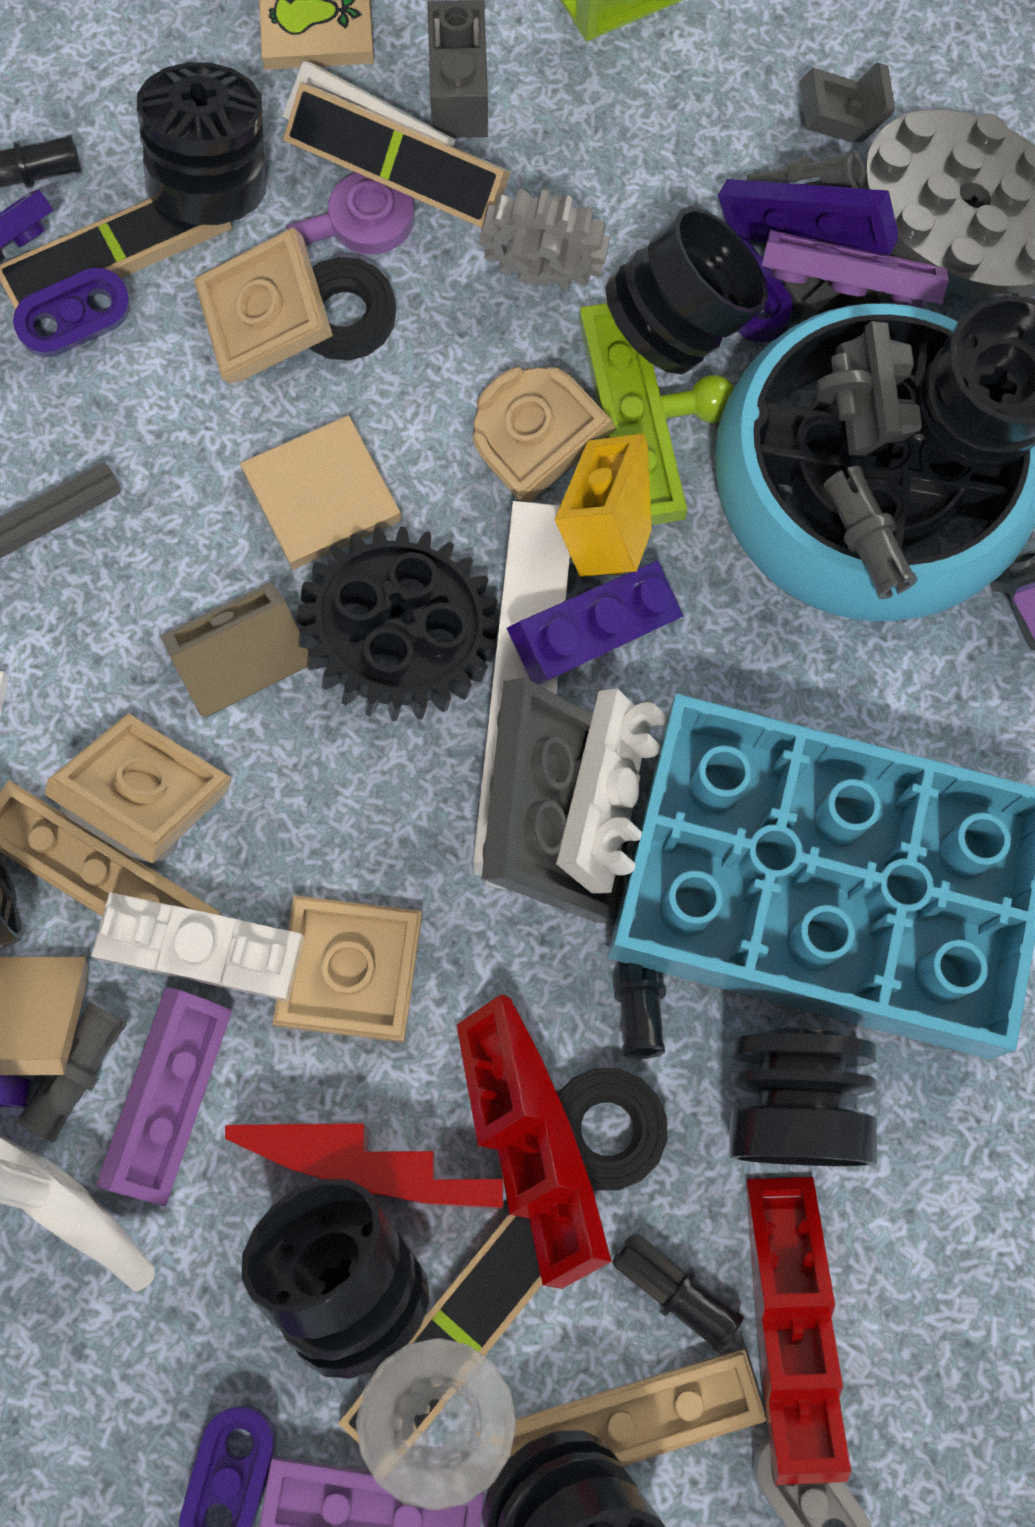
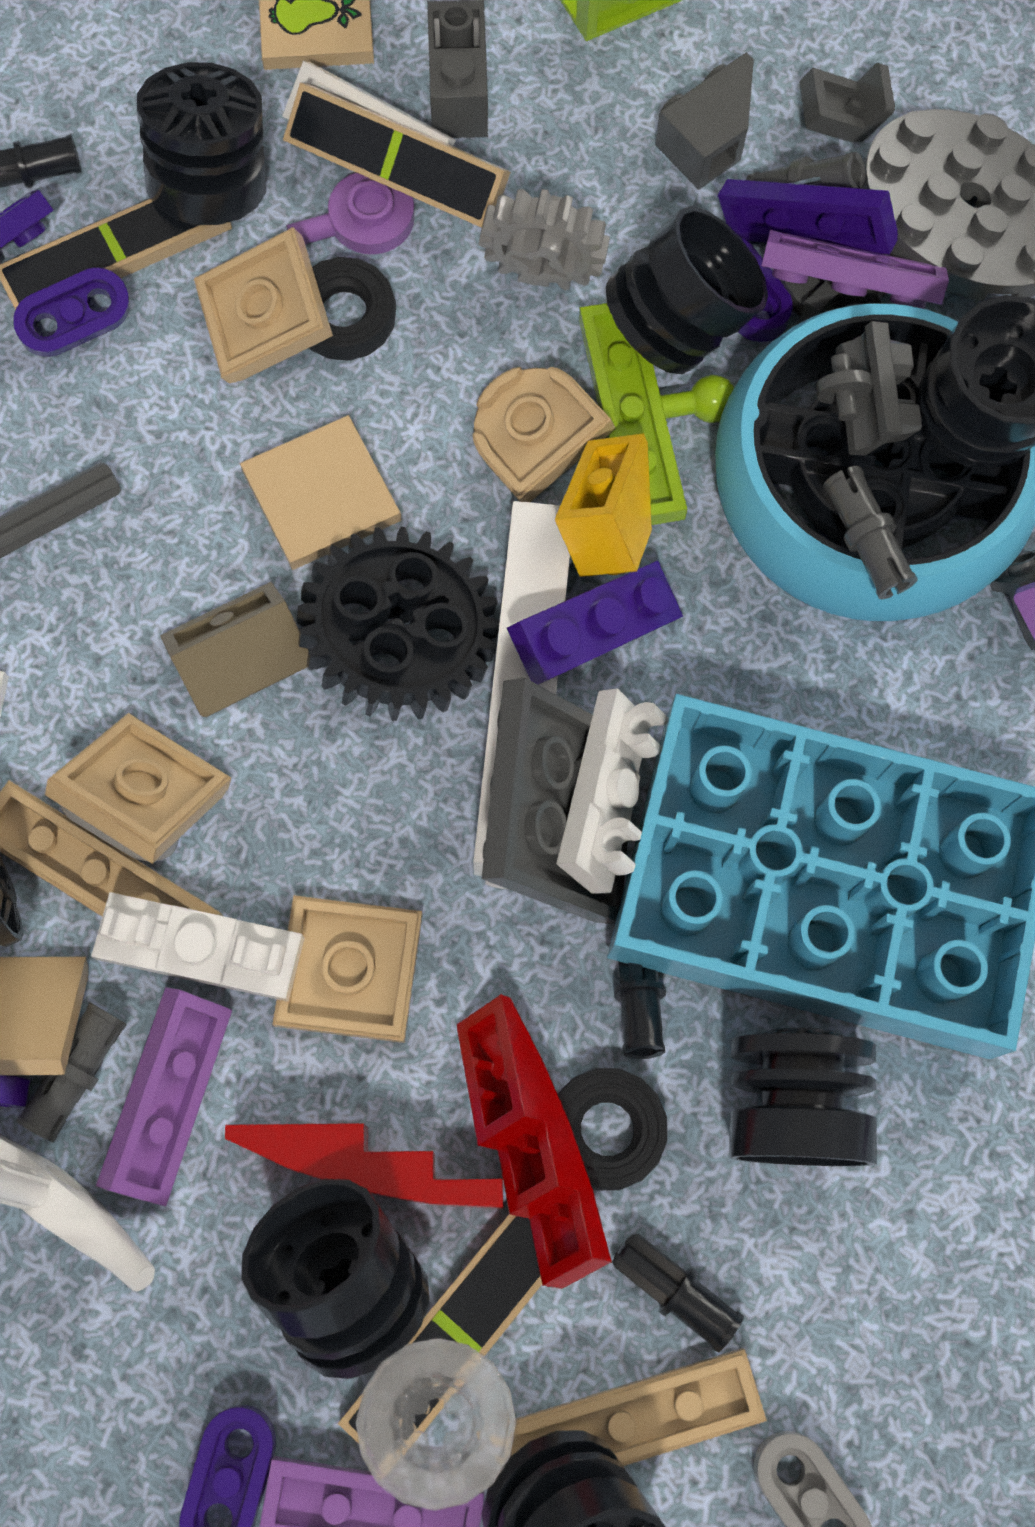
(709, 124): none -> dark grey slope
(796, 1332): red slope -> none

